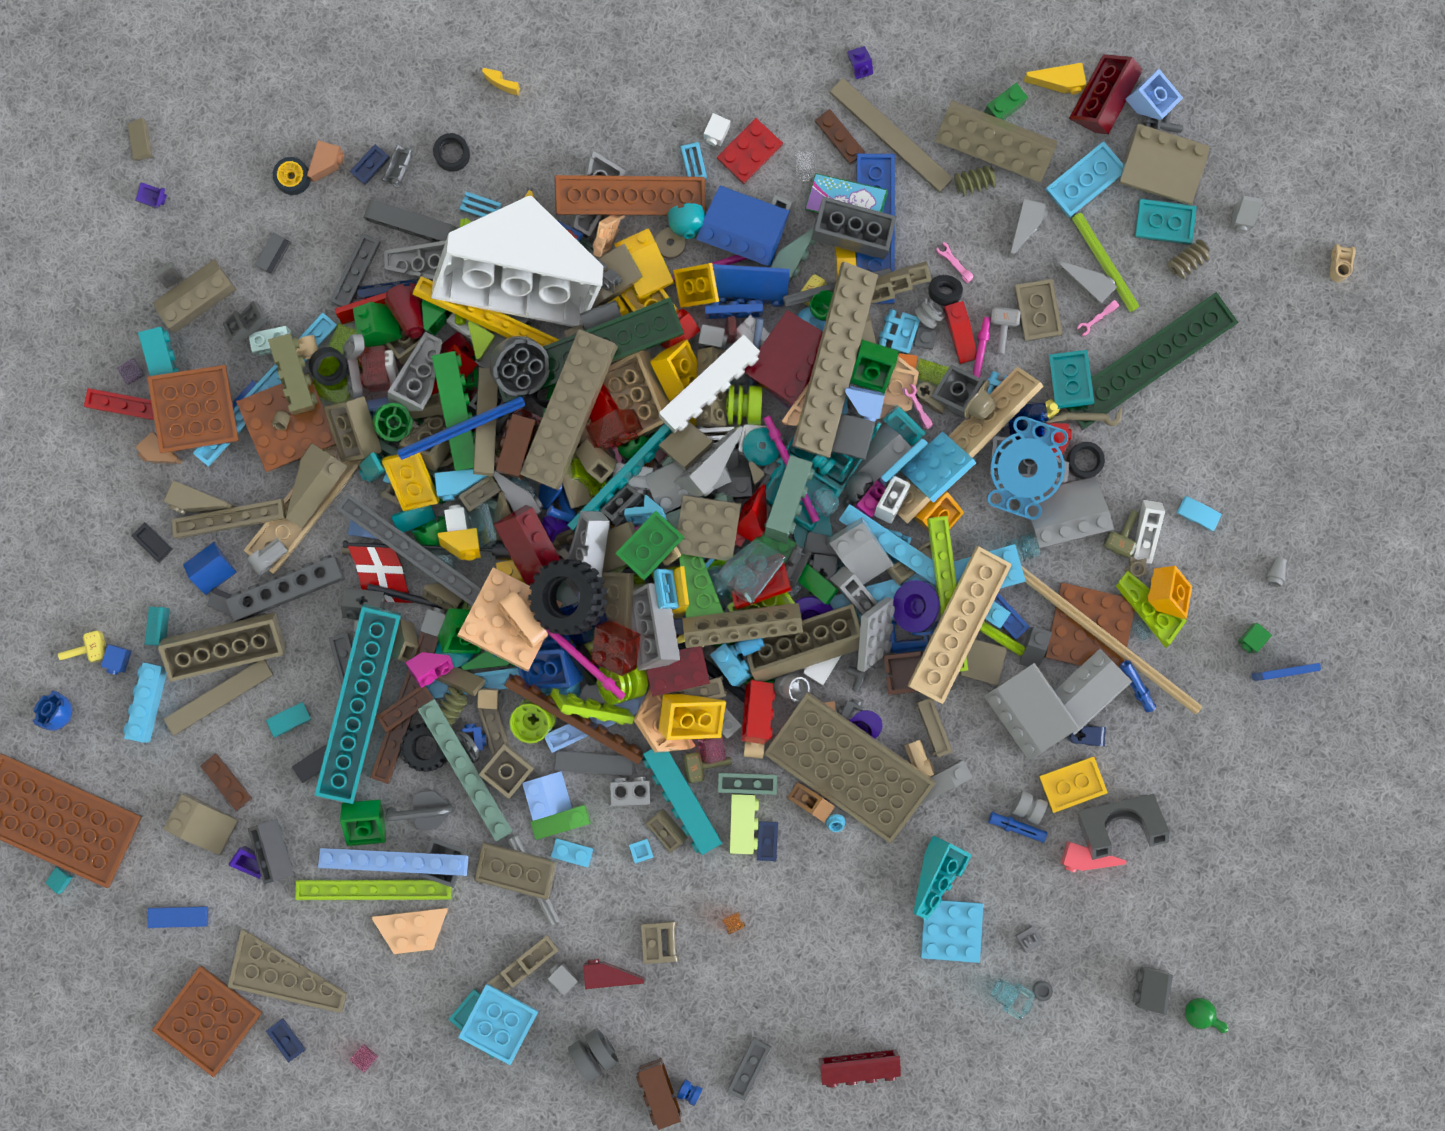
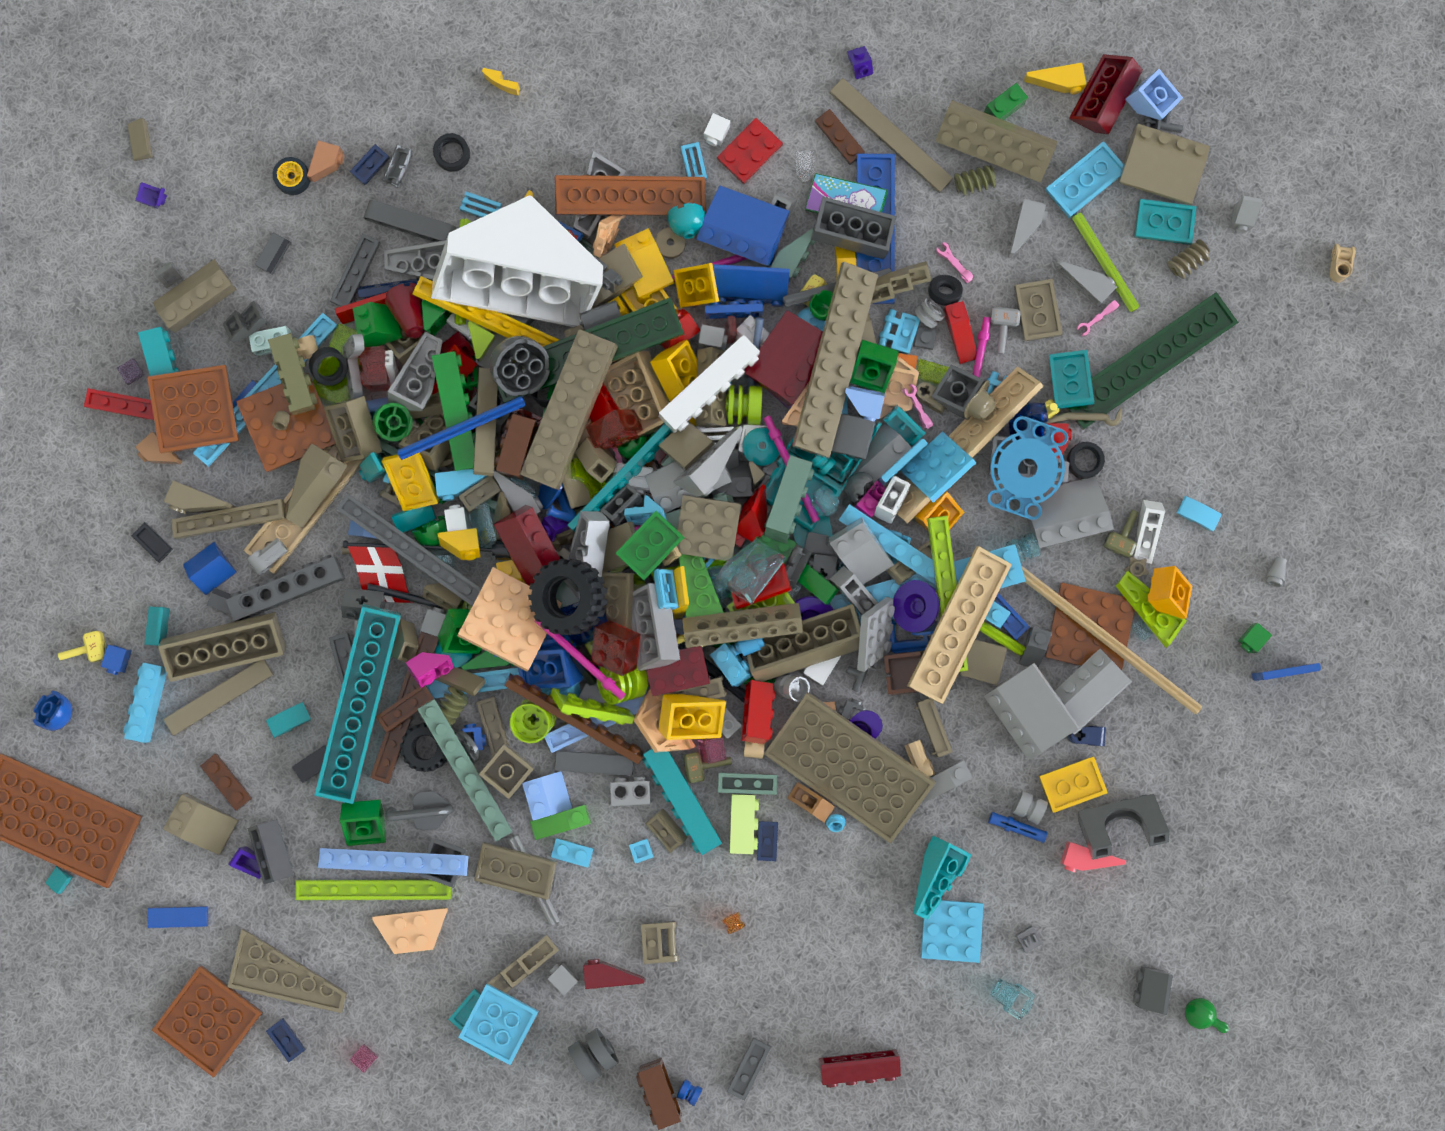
(488, 698): tan tile -> none
(522, 619): light nougat beam -> none
(1042, 990): dark grey tile -> none
(1141, 692): blue pin -> none

